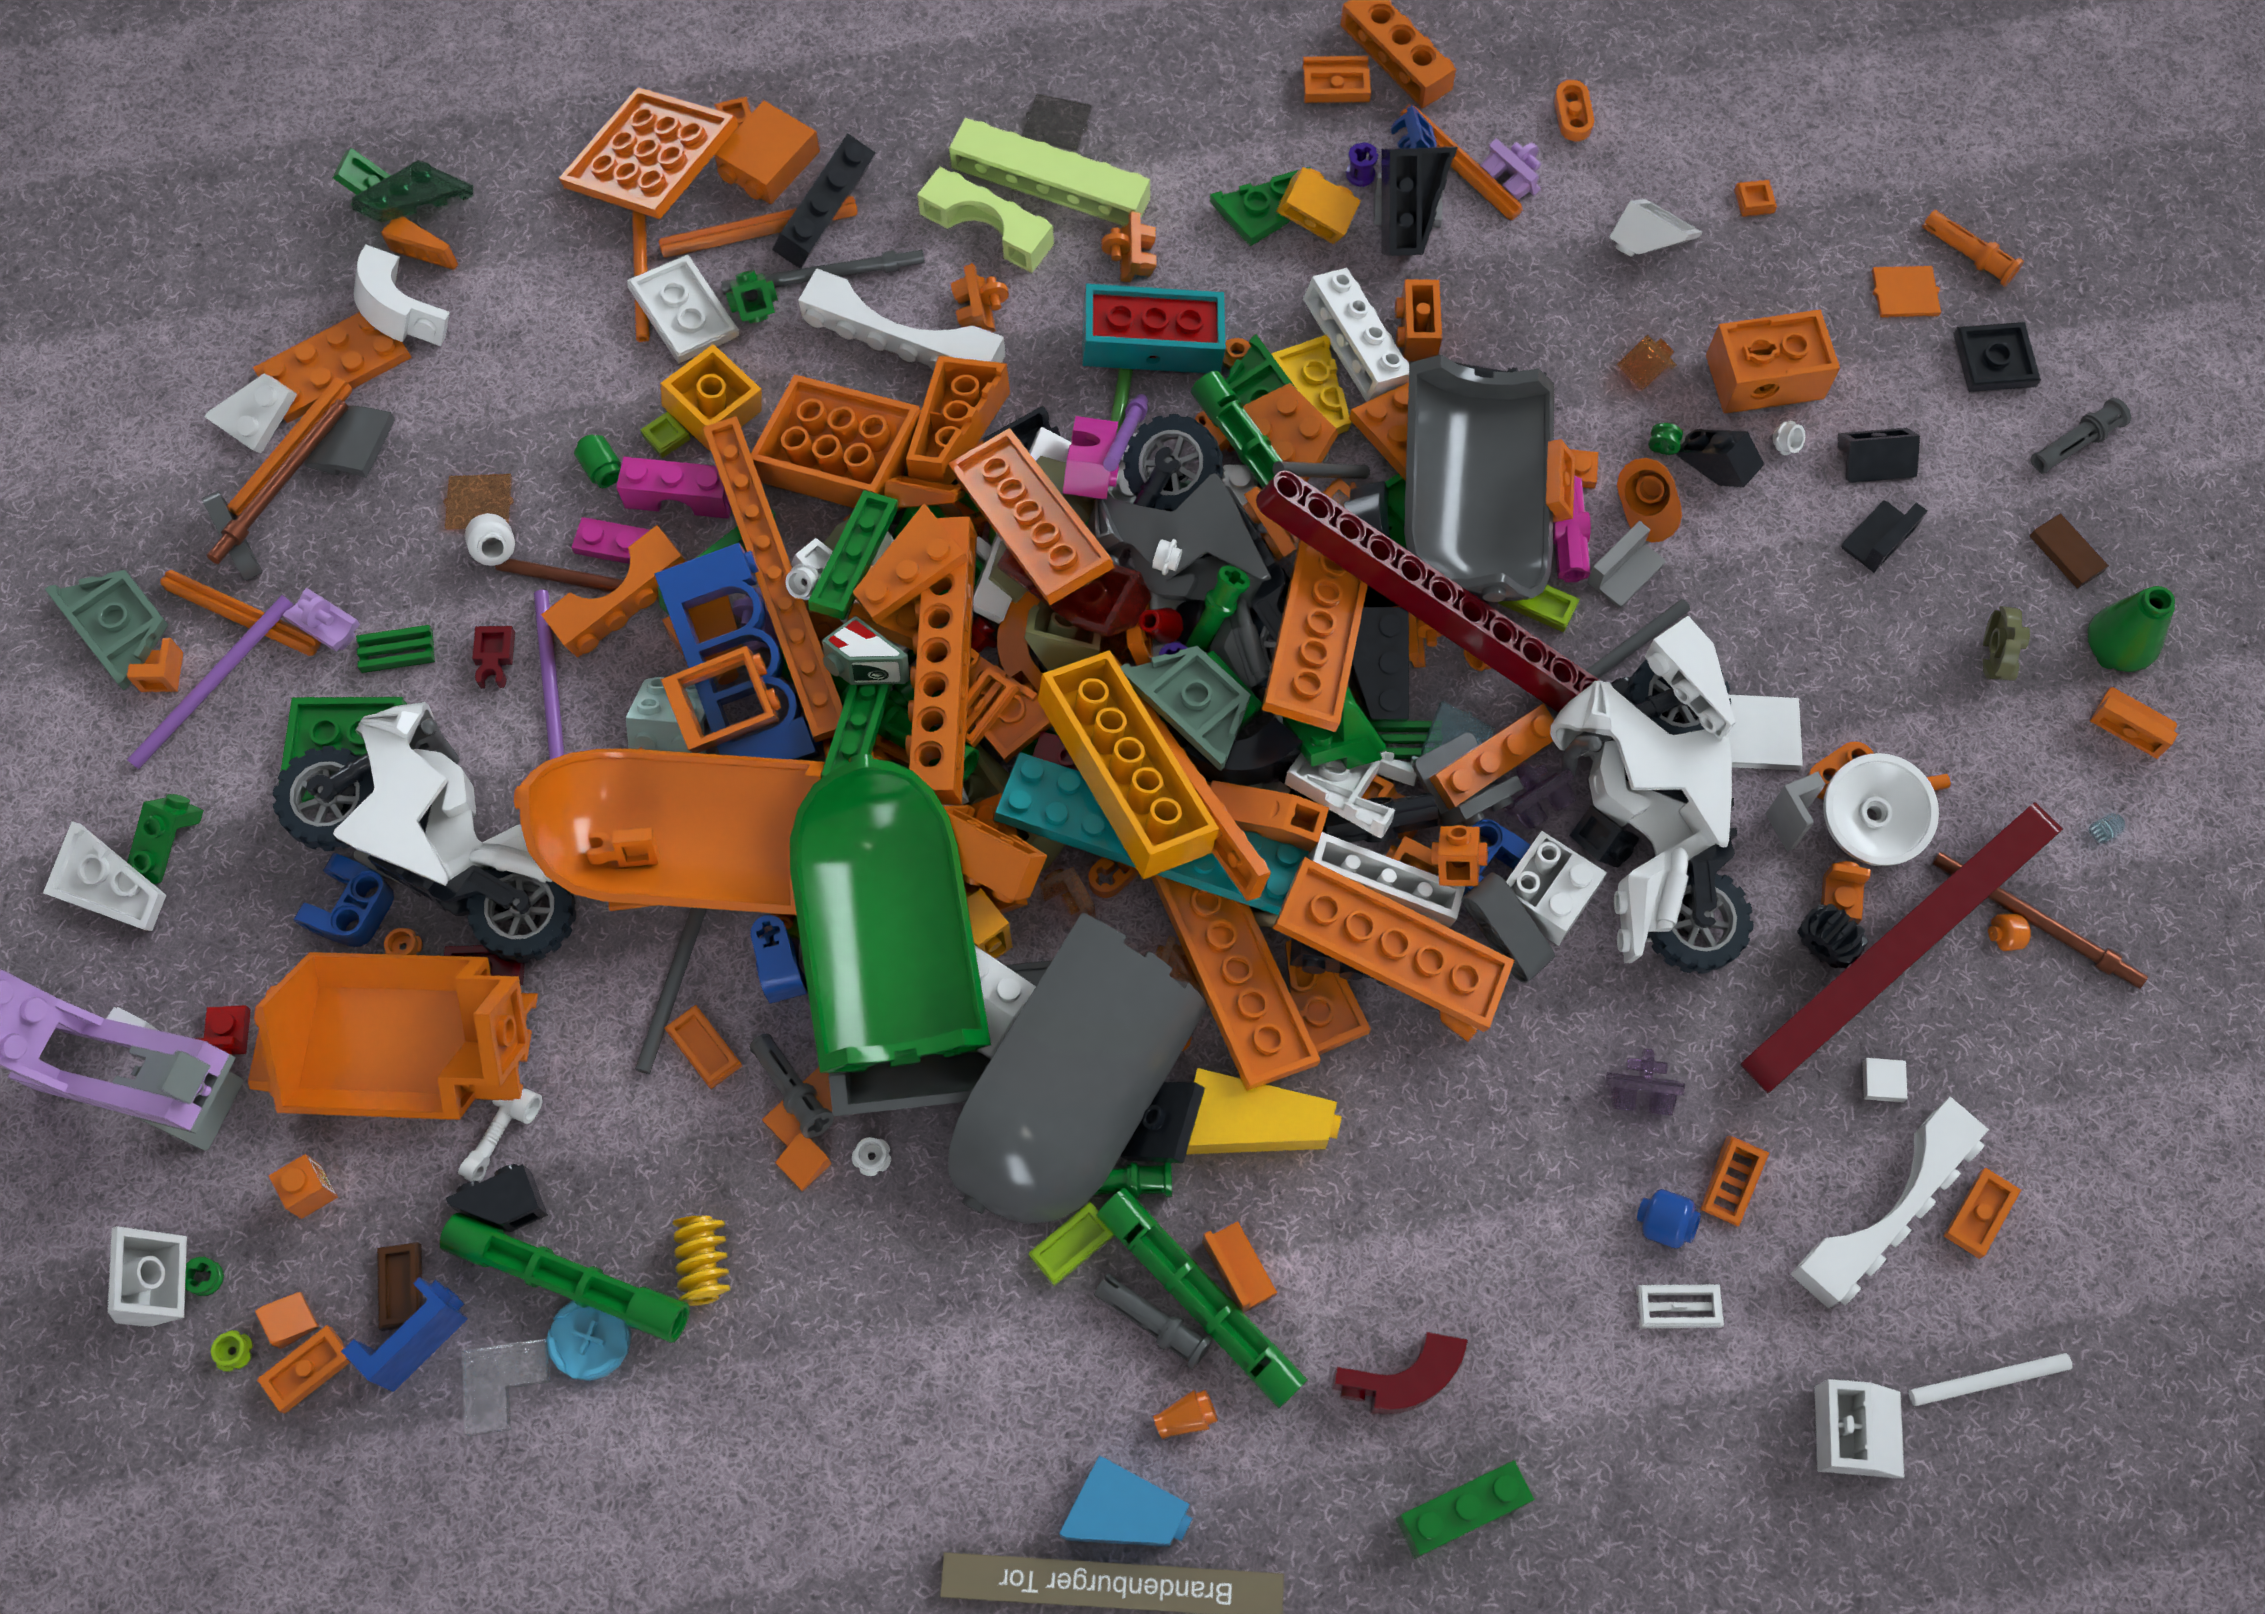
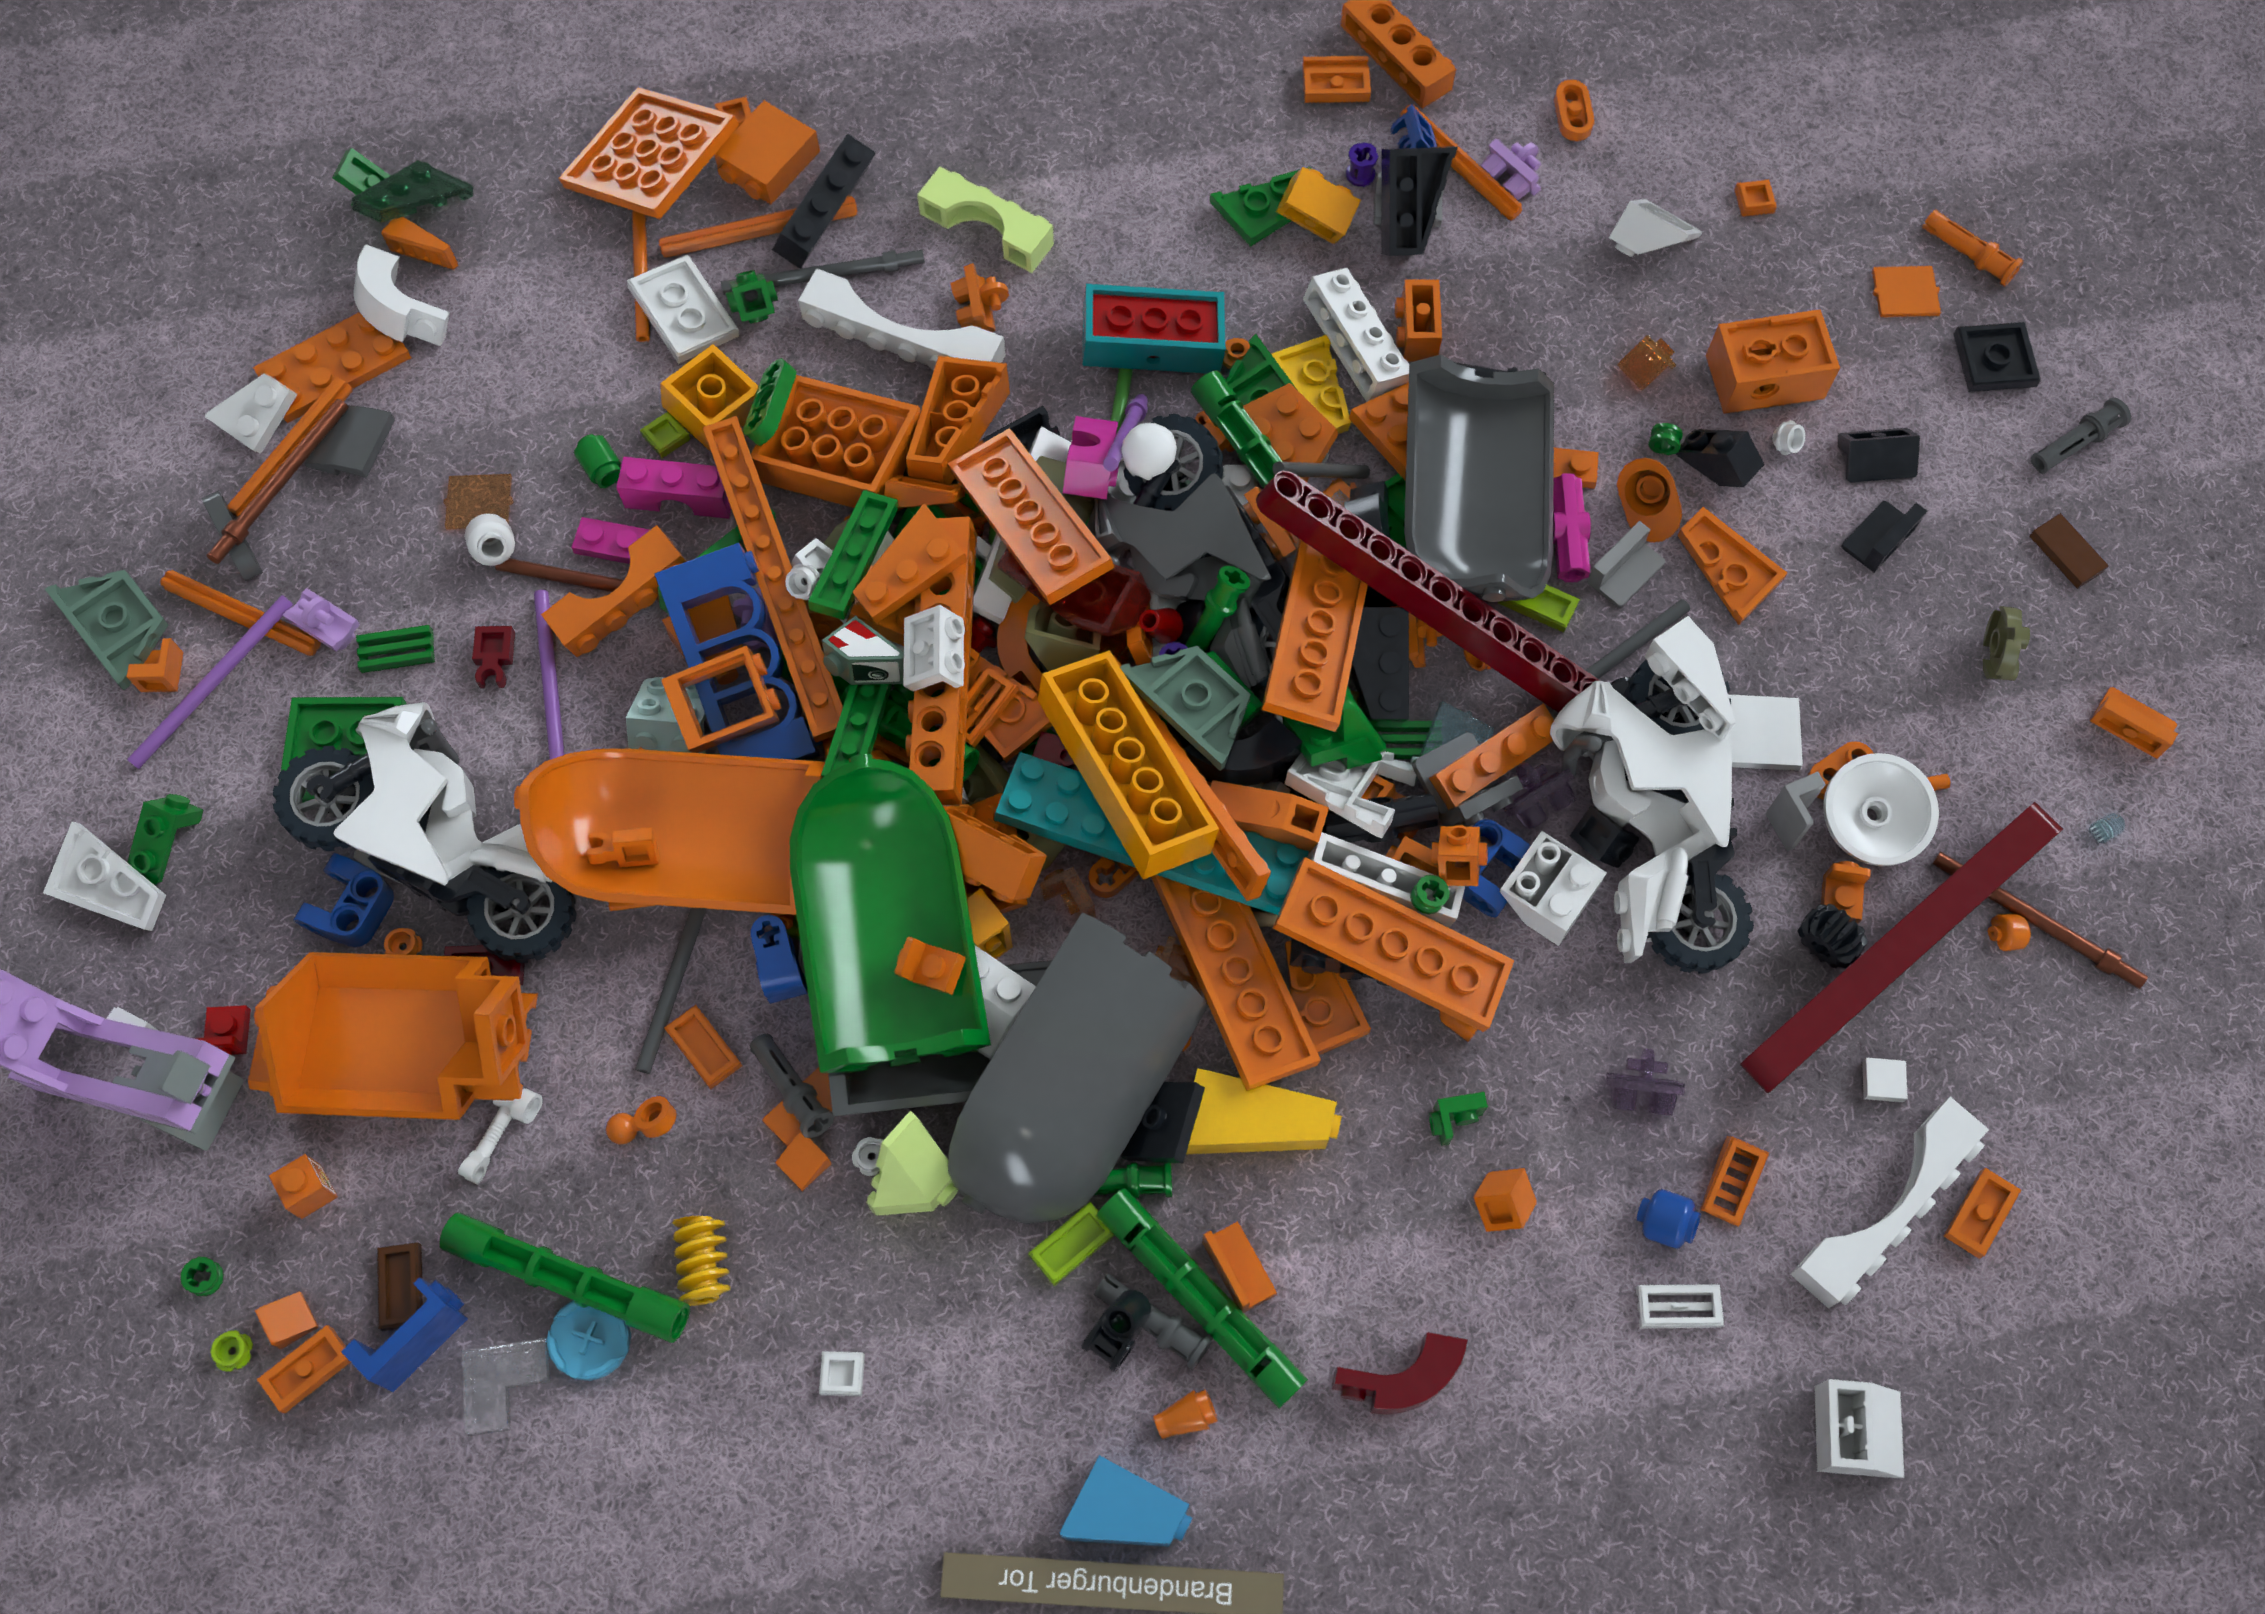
(146, 1277): white slope -> none
(503, 1200): black slope -> none
(652, 1118): none -> orange plate
(769, 402): none -> green beam
(841, 1373): none -> white tile
(911, 1172): none -> yellowish green wedge
(929, 965): none -> orange bracket
(933, 649): none -> white bracket
(1048, 172): yellowish green brick -> none
(1057, 121): clear smoke piece -> none
(1115, 1332): none -> black piece
(1126, 246): orange hips -> none
(1148, 450): none -> white hair
(1167, 556): white plate -> none
(1419, 895): none -> green bush
(1461, 1108): none -> green bracket
(1464, 1509): green arch -> none
(1505, 1200): none -> orange panel
(1508, 926): dark grey beam -> none
(1560, 480): orange panel -> none
(1730, 563): none -> orange wing
(1990, 1379): white bar -> none
(2132, 630): green cone -> none

